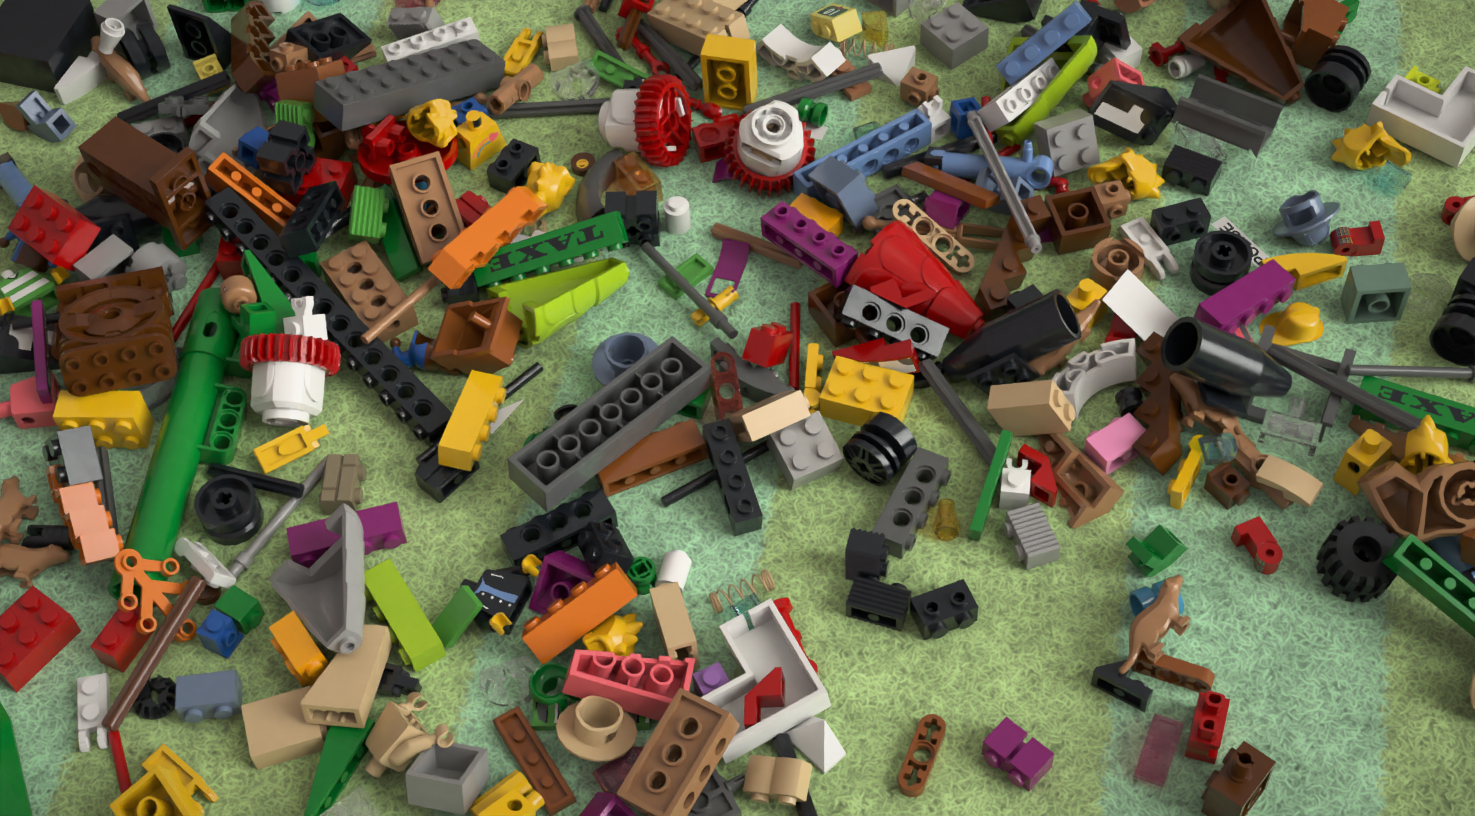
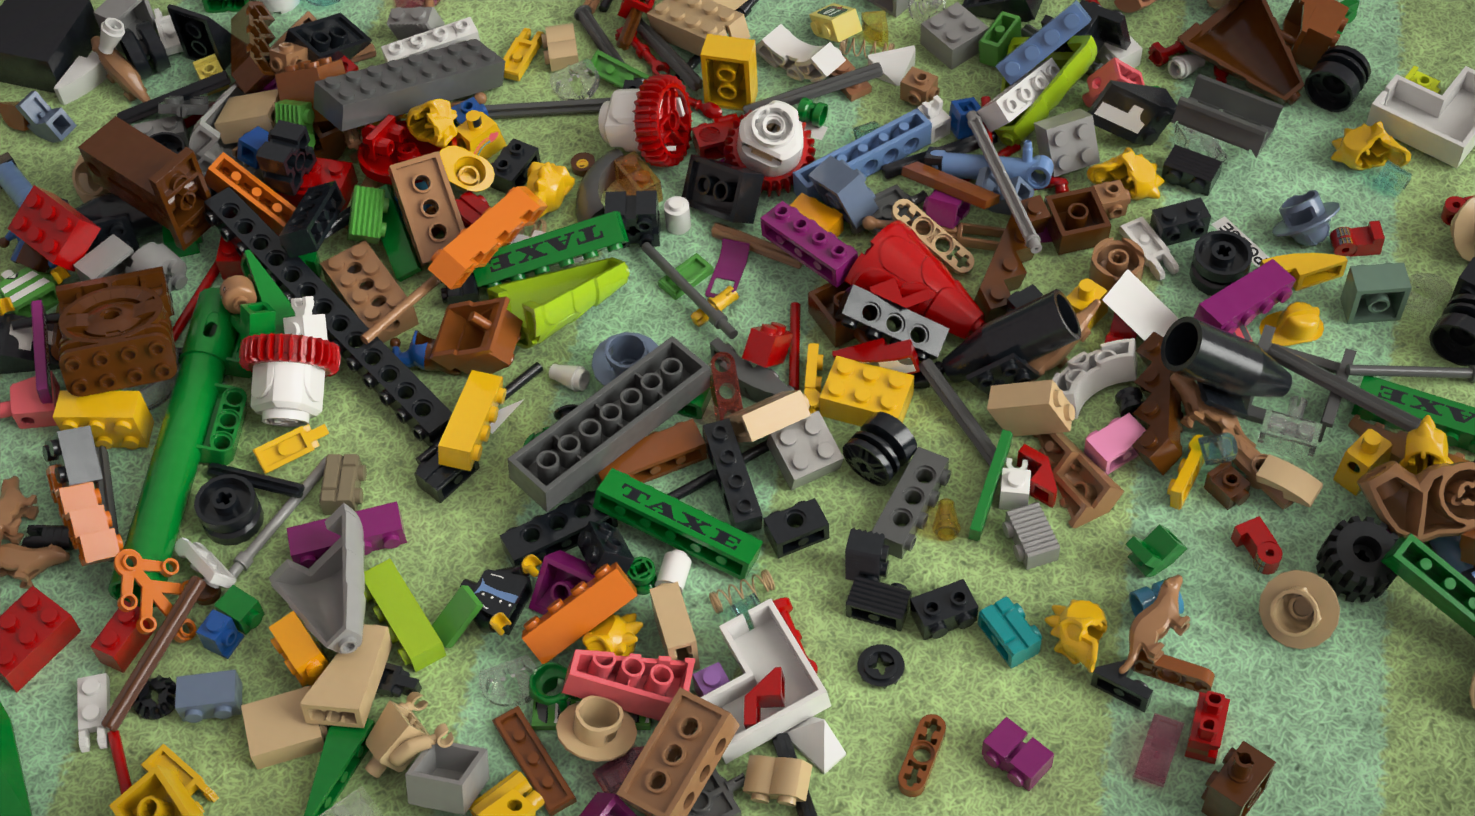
(167, 33): none -> white hinge
(245, 113): none -> tan brick
(467, 169): none -> yellow piece
(515, 89): medium nougat piece -> none
(571, 376): none -> white cone
(677, 524): none -> green brick
(722, 189): none -> black slope
(787, 539): none -> black brick
(889, 657): none -> black gear
(995, 41): none -> bright green brick
(1010, 632): none -> teal brick
(1078, 630): none -> yellow head
(1299, 609): none -> tan helmet

